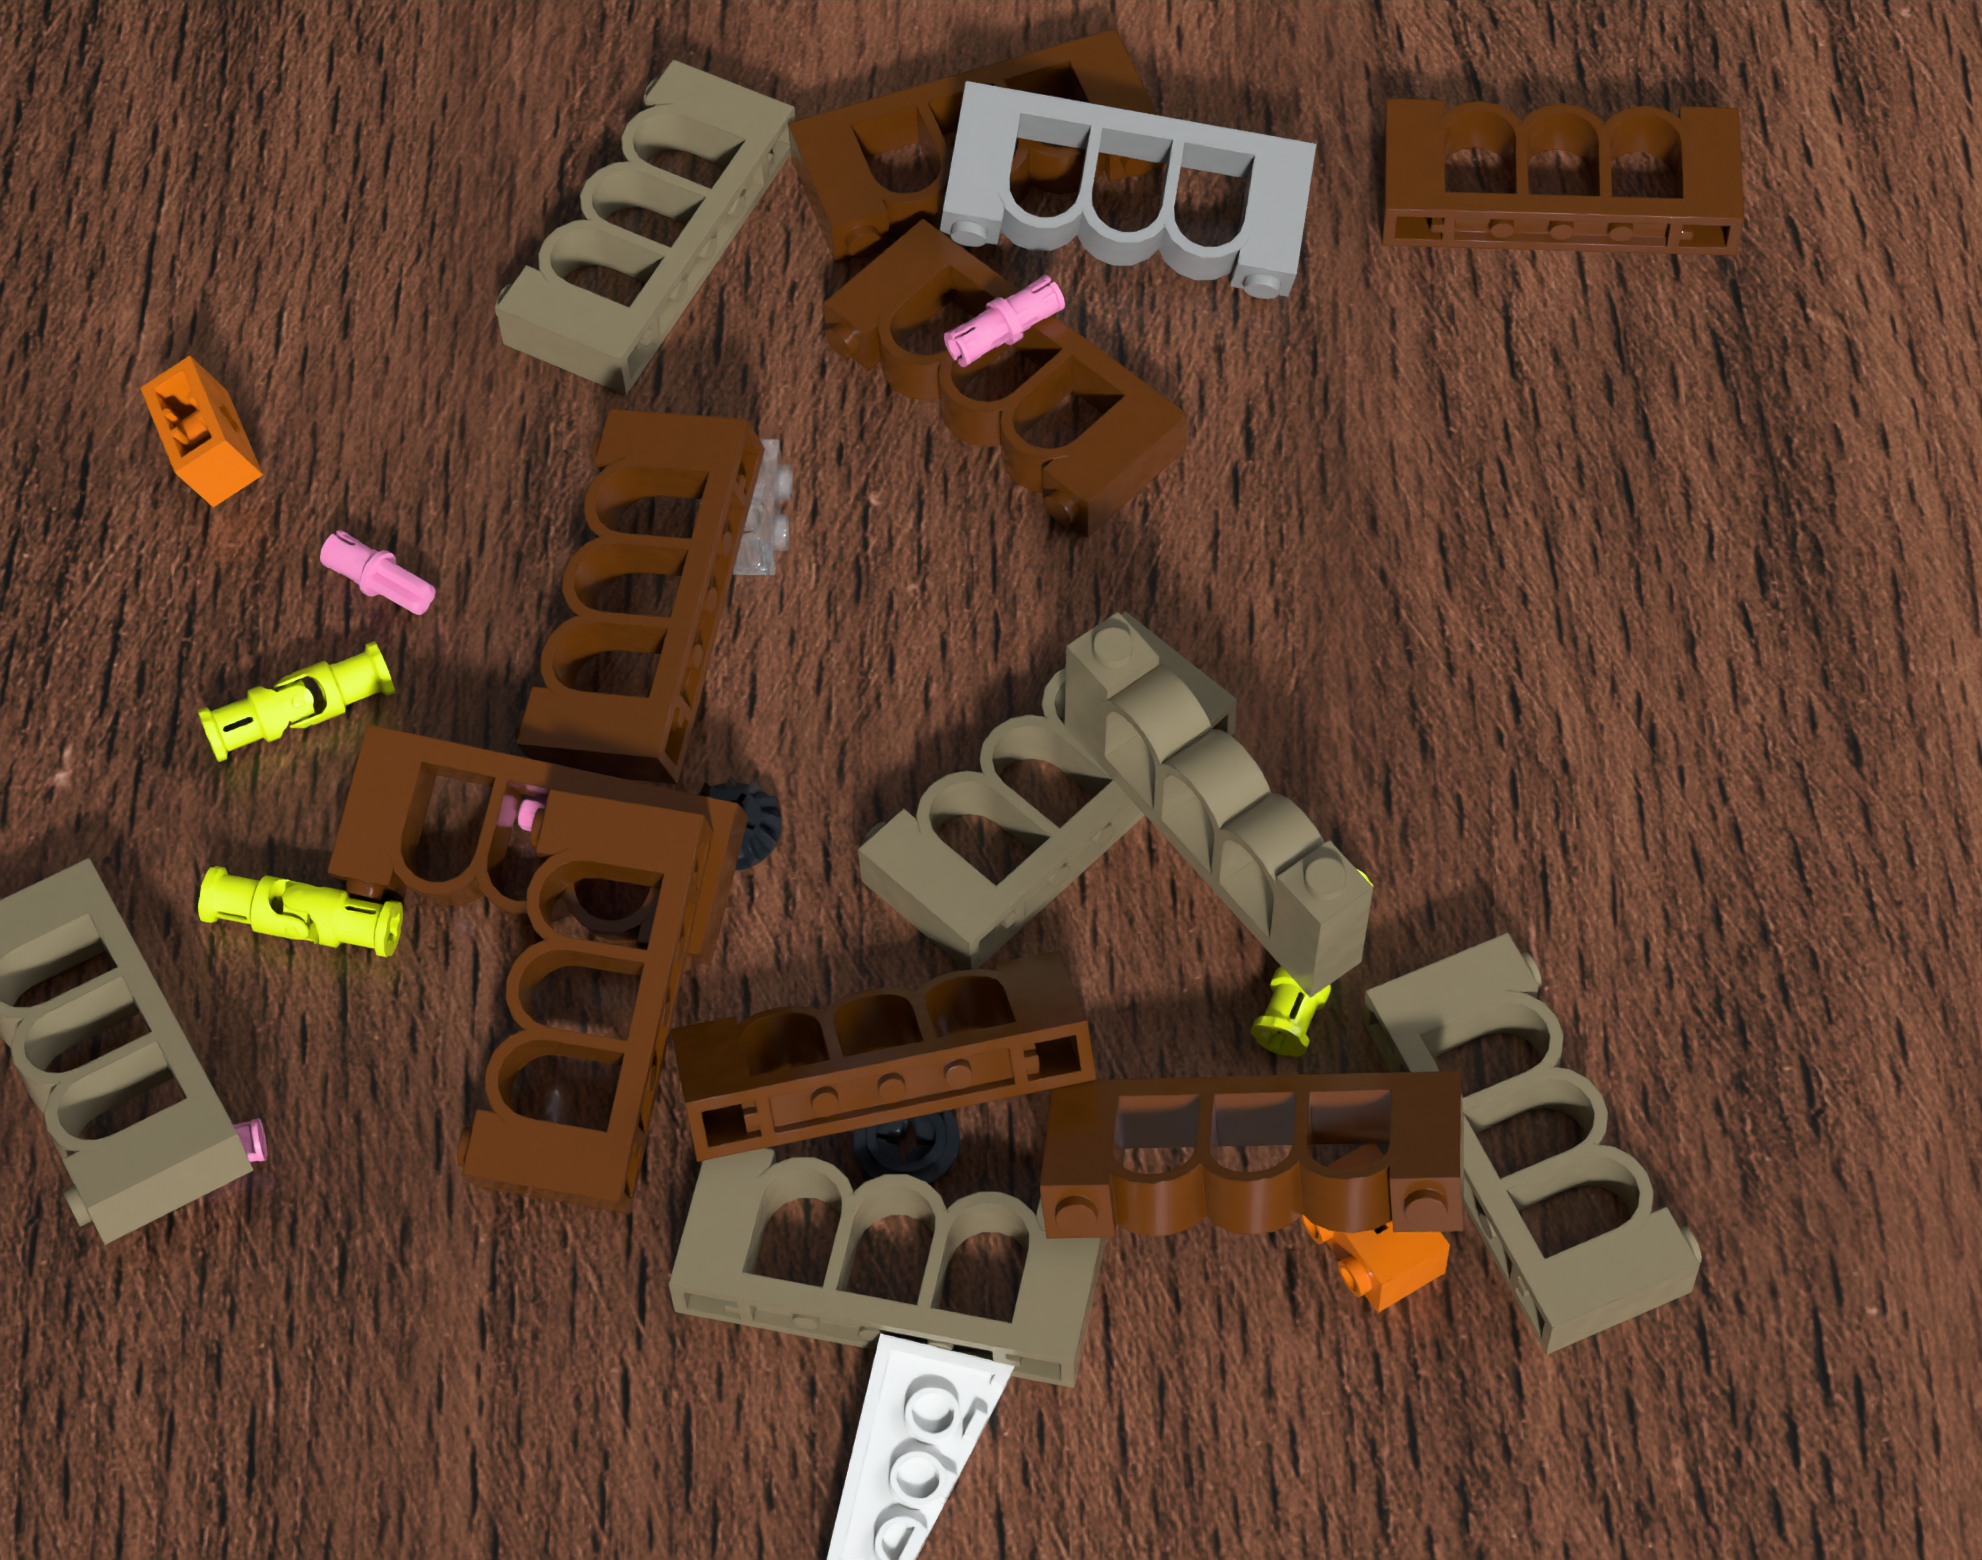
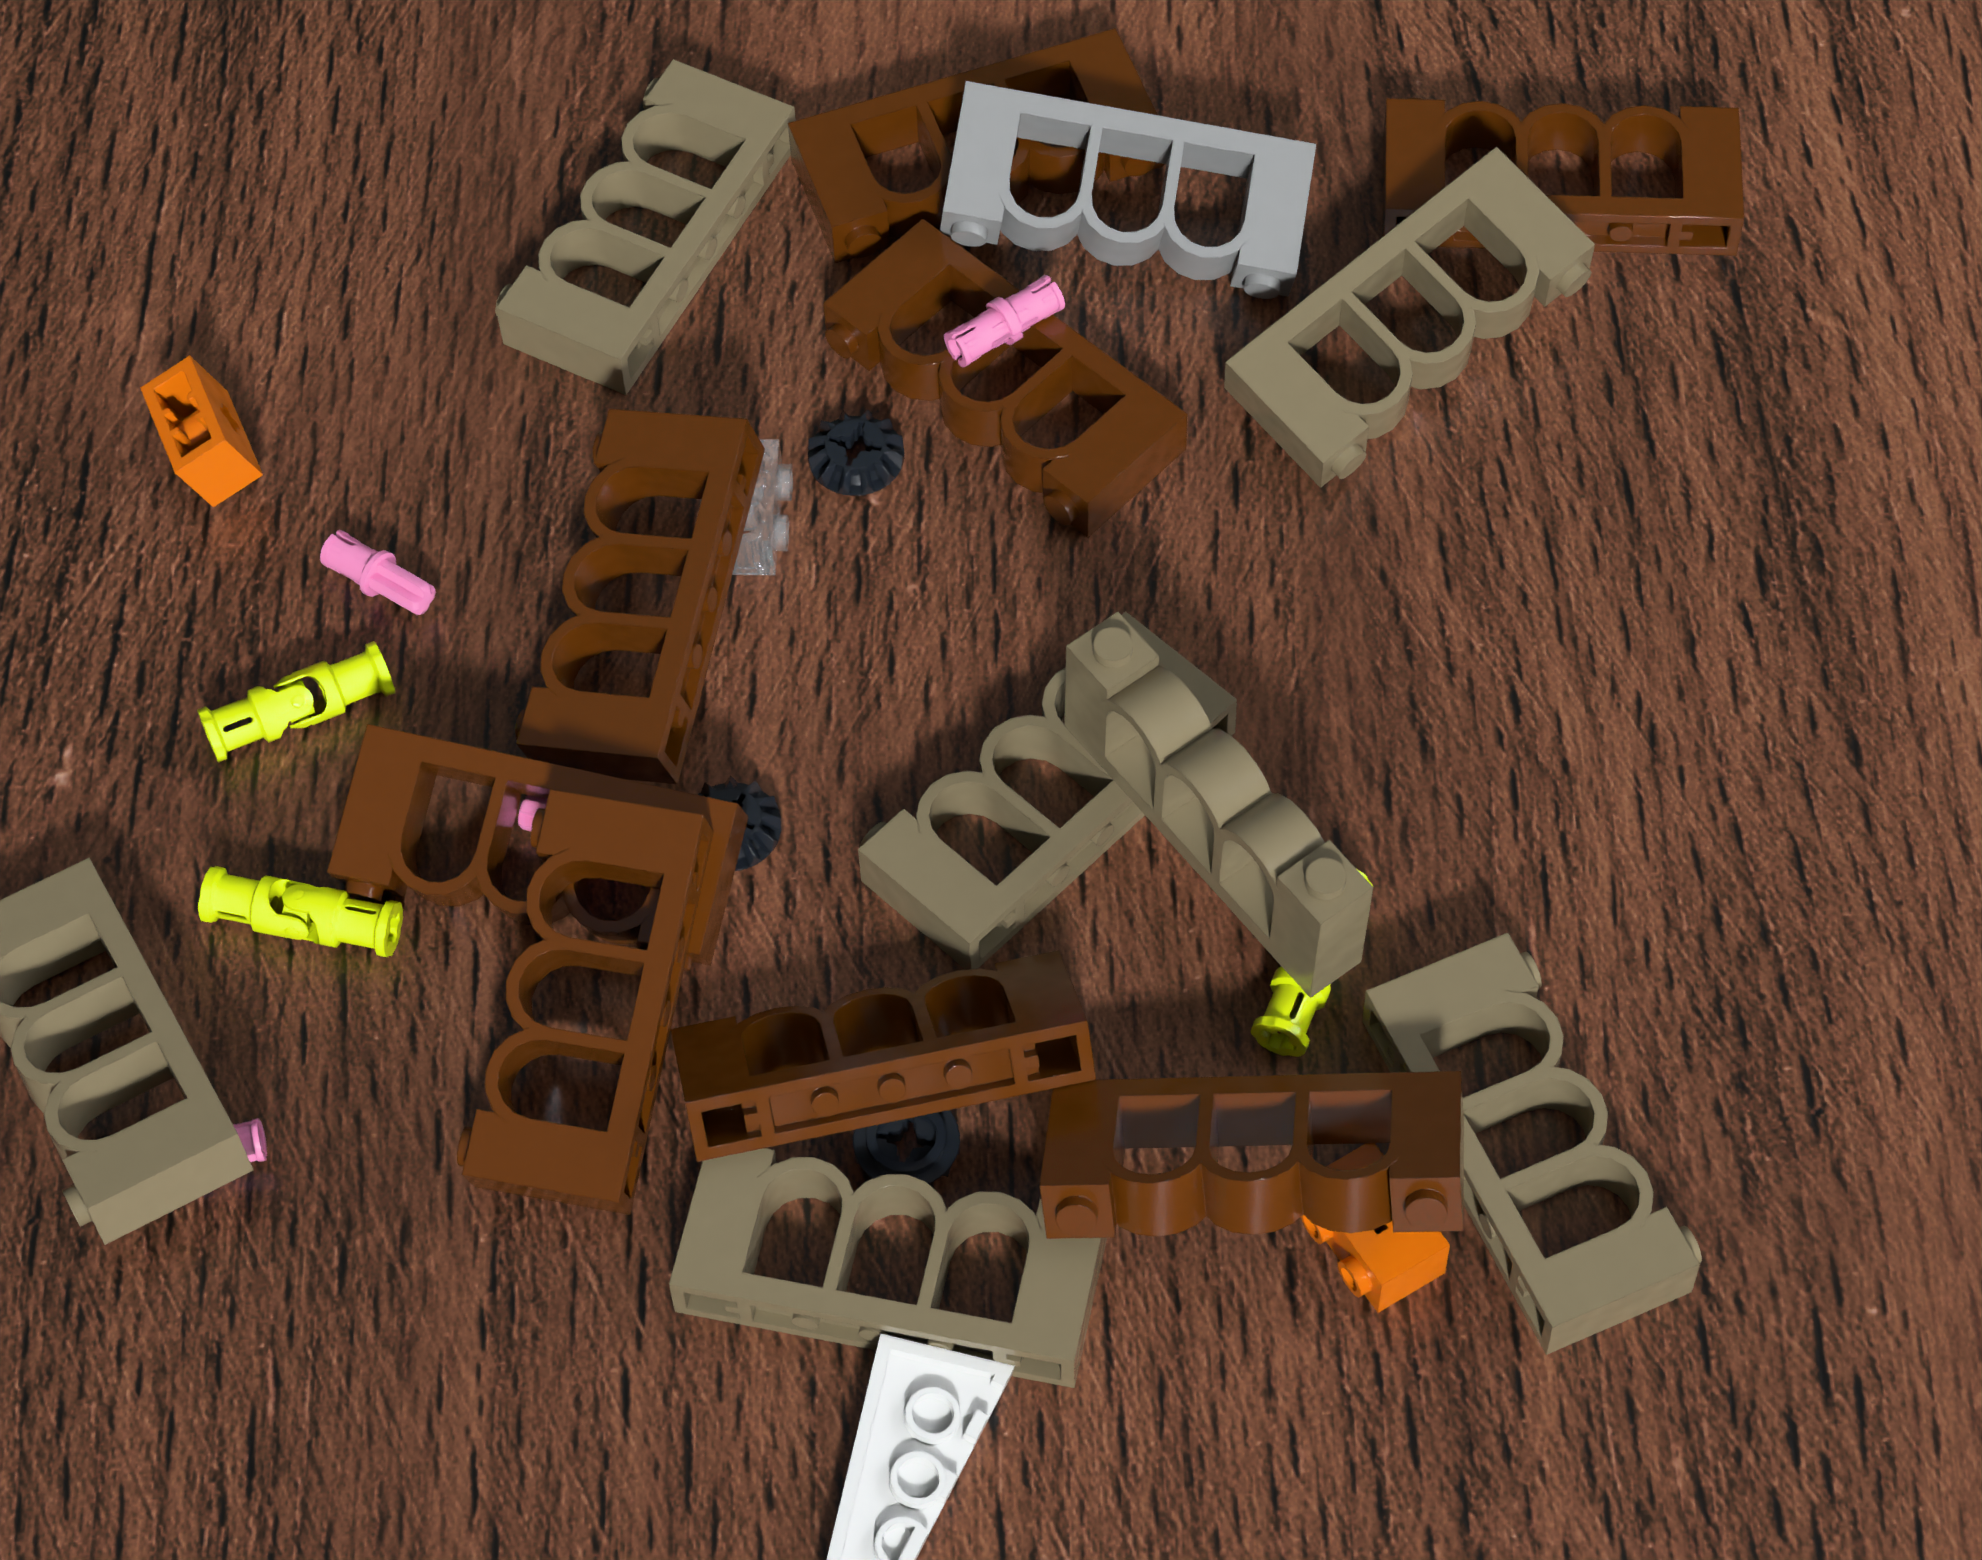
(871, 469): none -> black gear
(1505, 215): none -> dark tan fence

